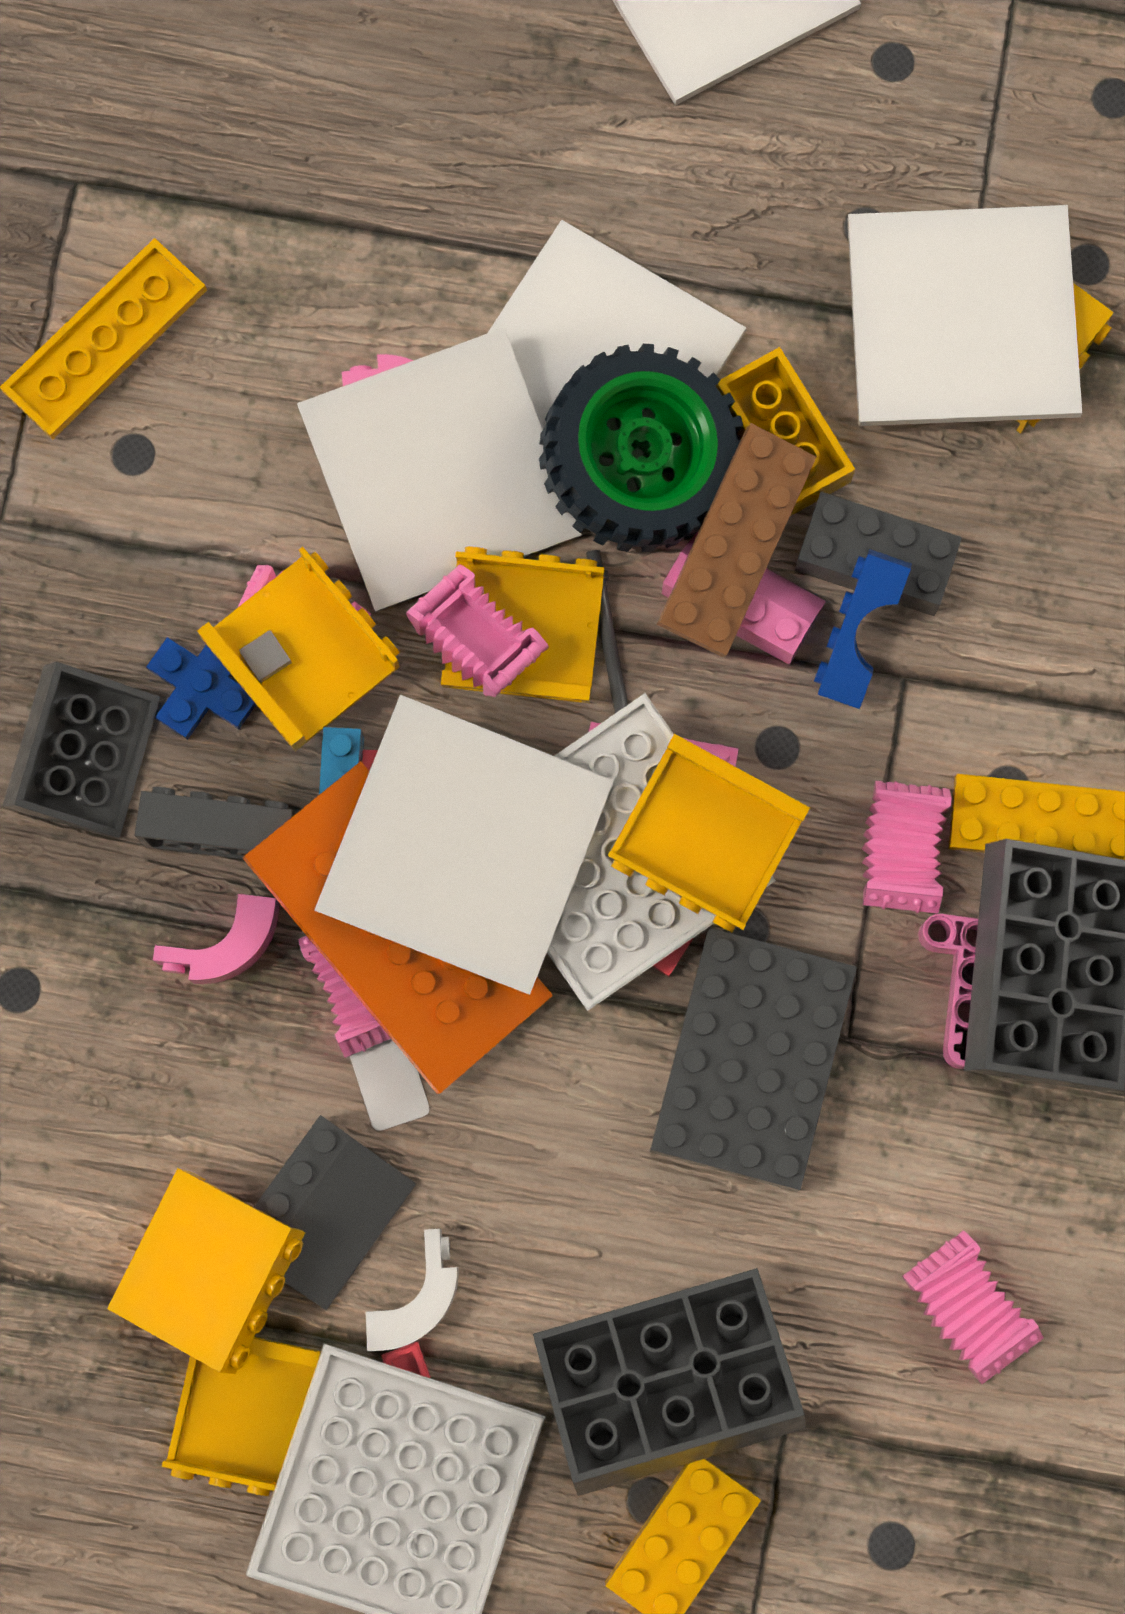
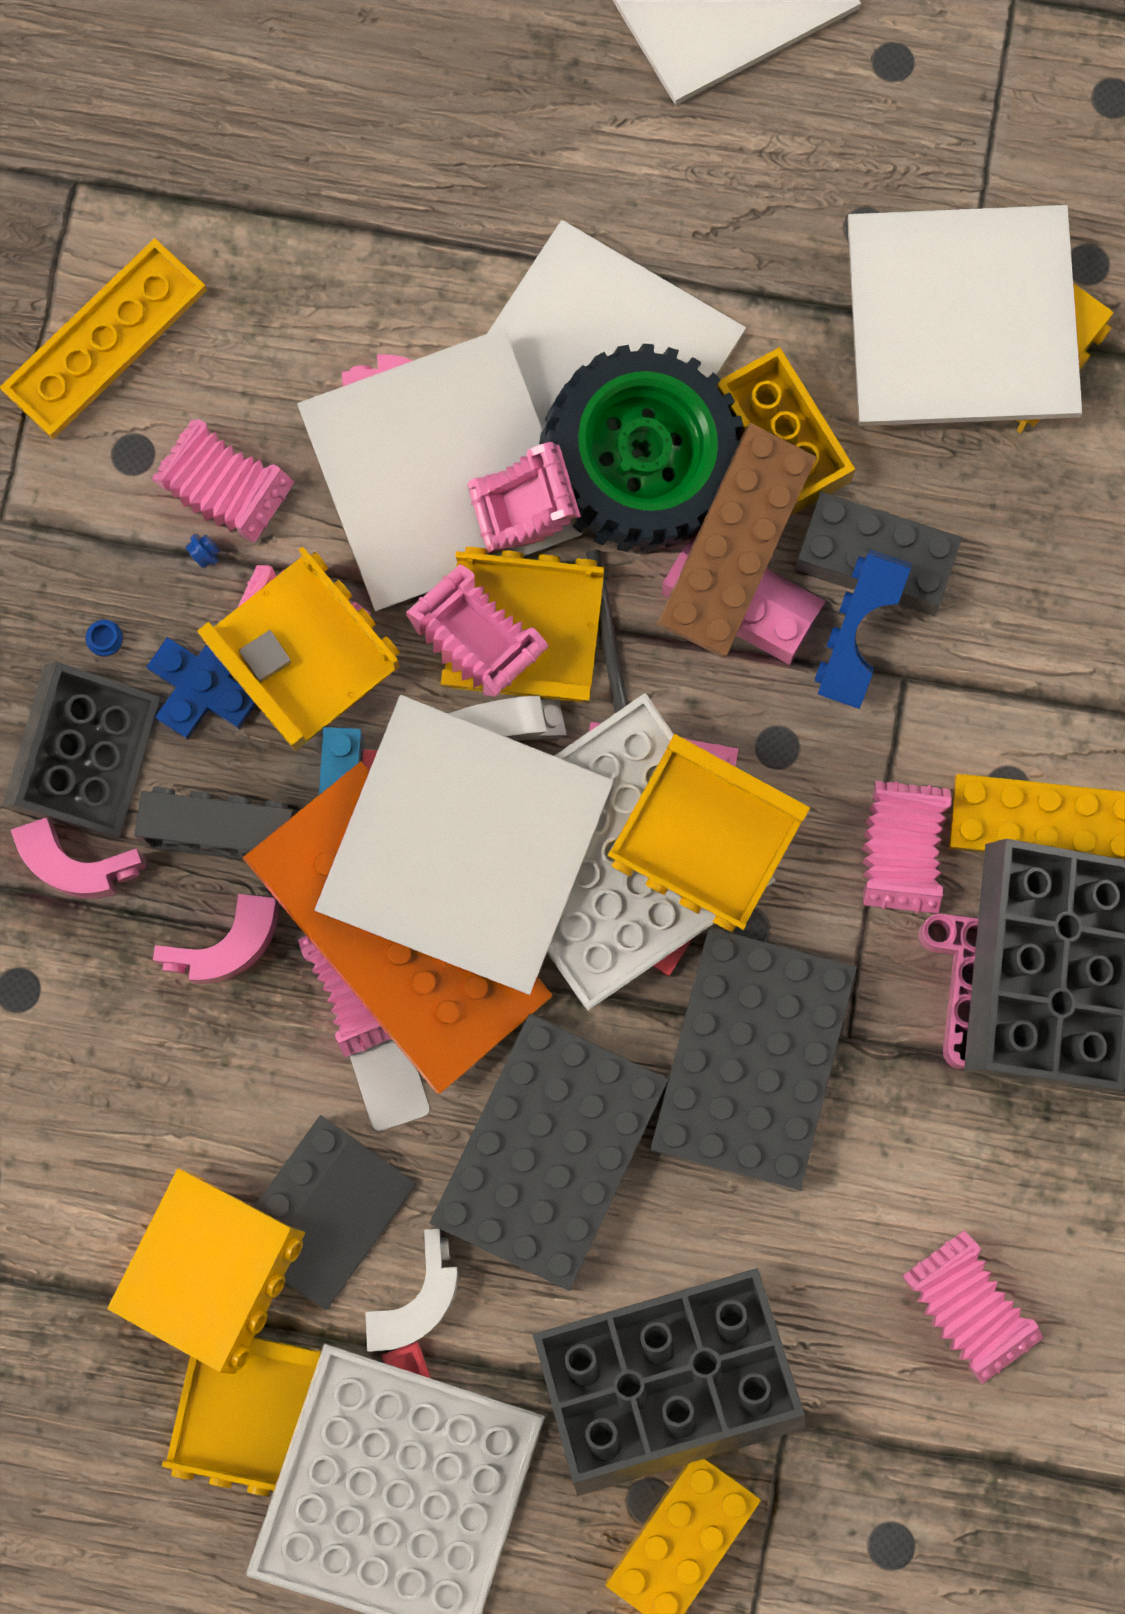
(44, 856): none -> bright pink arch
(104, 638): none -> blue plate
(203, 550): none -> blue plate
(222, 482): none -> bright pink piece
(518, 718): none -> white arch
(525, 500): none -> bright pink piece
(549, 1152): none -> dark grey brick

